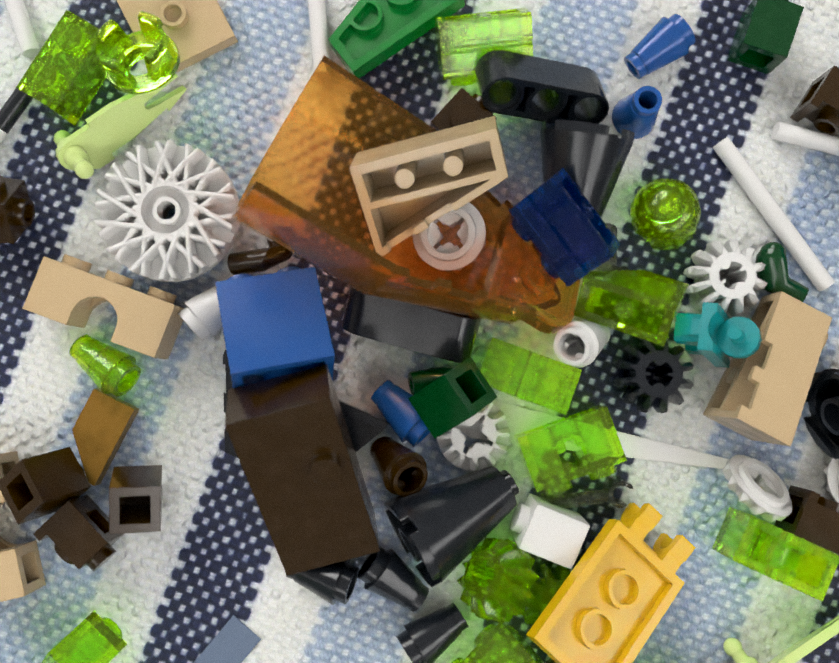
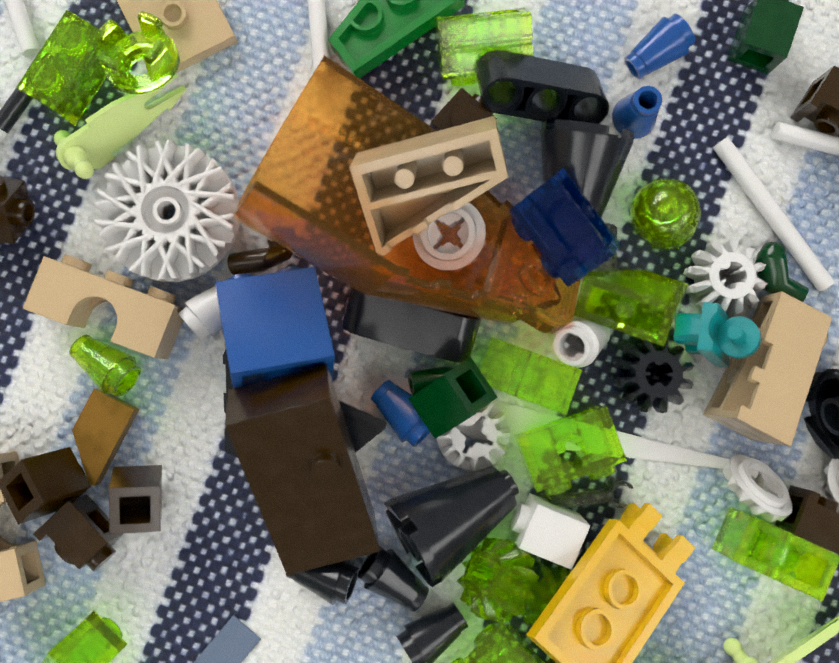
(399, 467): dark brown cone -> none

